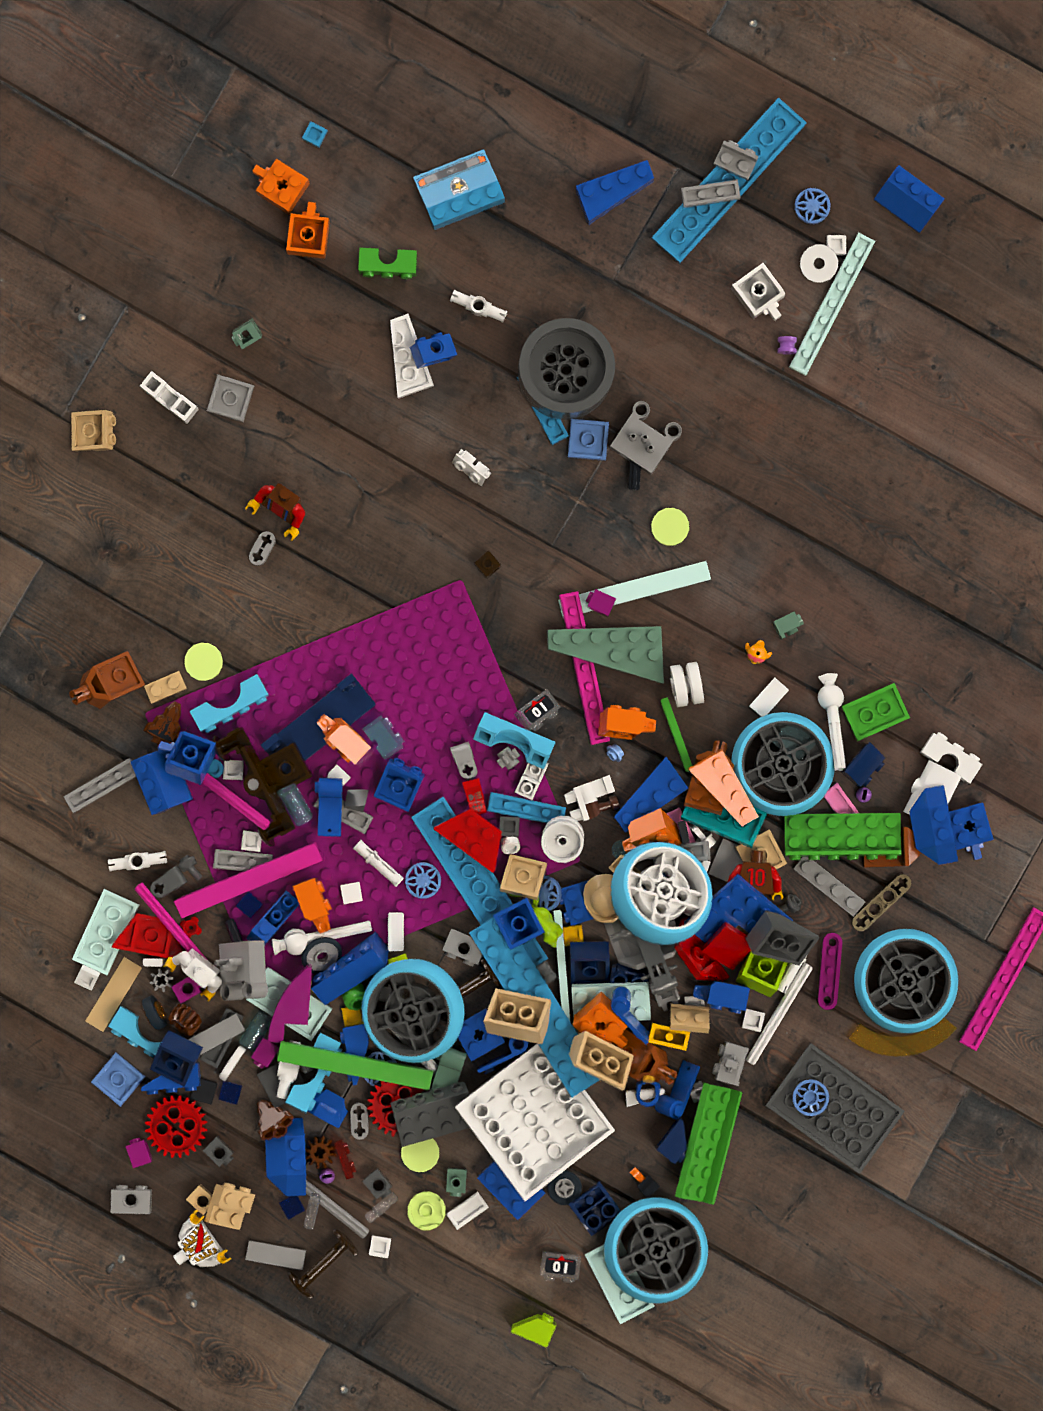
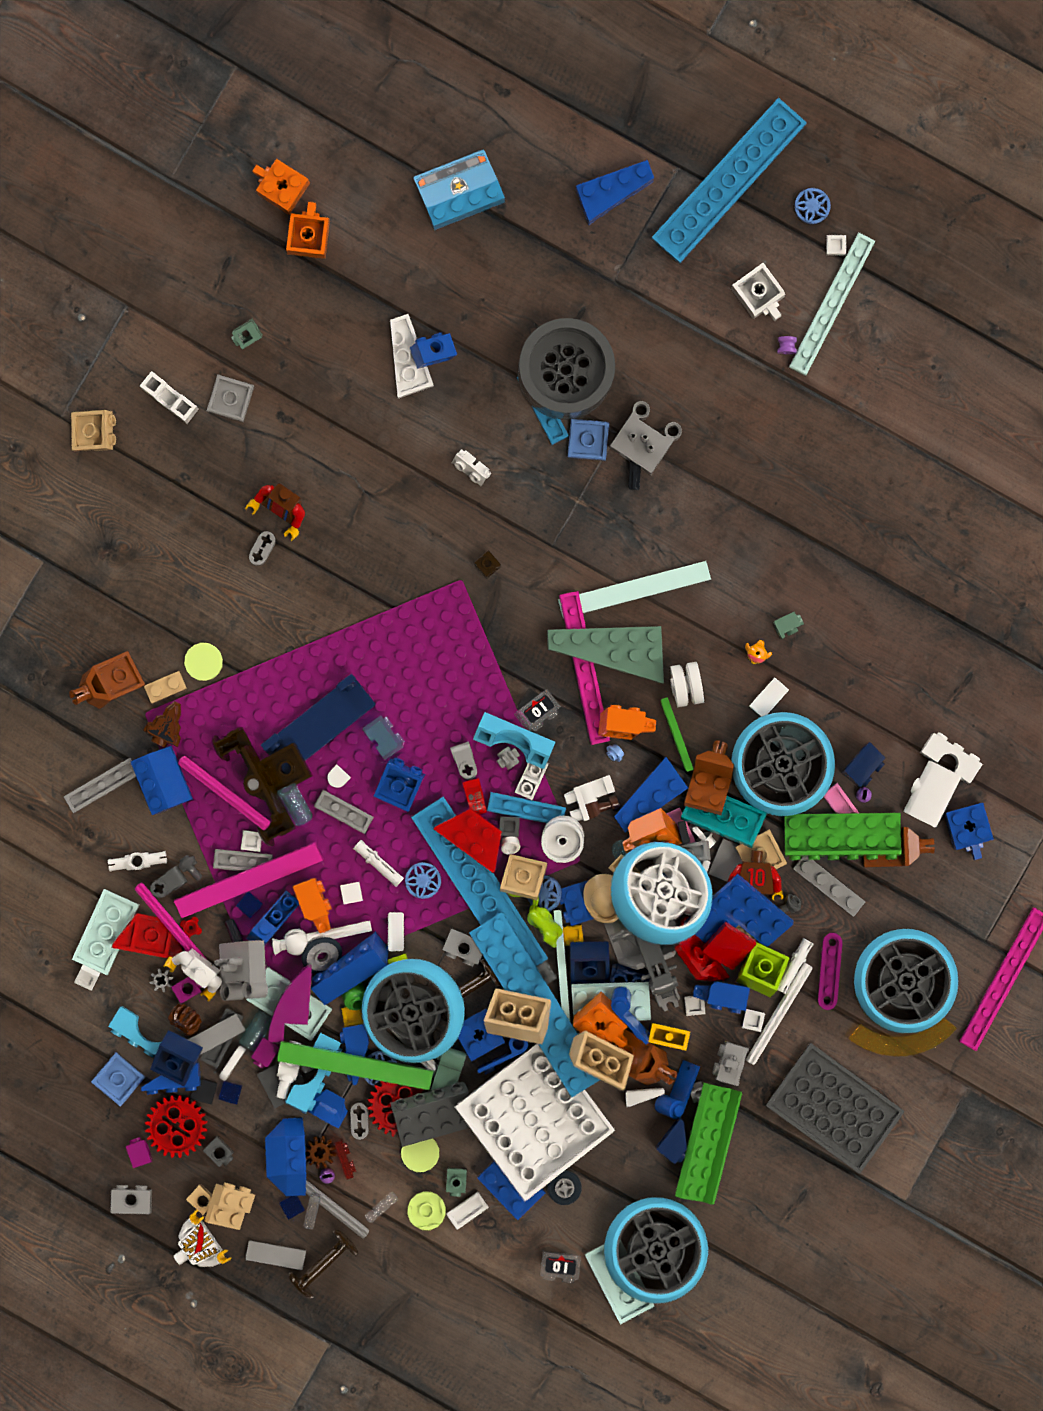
(113, 994): tan sticker -> none
(153, 962): white tile -> none
(154, 1012): black wheel -> none
(188, 756): blue hinge -> none
(216, 768): dark azure tile -> none
(233, 770): white tile -> none
(251, 692): medium azure arch -> none
(272, 1120): reddish brown rock -> none
(314, 134): dark azure tile -> none
(330, 806): blue door -> none
(344, 737): hinge -> none
(356, 799): dark grey slope -> none
(378, 1175): dark grey brick -> none
(380, 1246): white plate -> none
(404, 265): bright green arch -> none
(469, 301): white pin -> none
(519, 923): blue slope -> none
(536, 1328): lime slope -> none
(595, 1208): dark blue slope -> none
(600, 602): magenta brick -> none
(647, 1079): blue piece -> none
(647, 1185): black piece -> none
(670, 526): yellowish green tile -> none
(689, 1018): tan plate -> none
(710, 193): light grey tile -> none
(721, 781): wing -> none
(736, 160): light grey bracket -> none
(780, 939): dark grey slope -> none
(807, 263): white tile -> none
(810, 1097): medium blue wheel -> none
(831, 698): white piece -> none
(875, 712): bright green plate -> none
(878, 899): dark tan beam -> none
(909, 199): blue slope -> none
(933, 826): blue wedge -> none

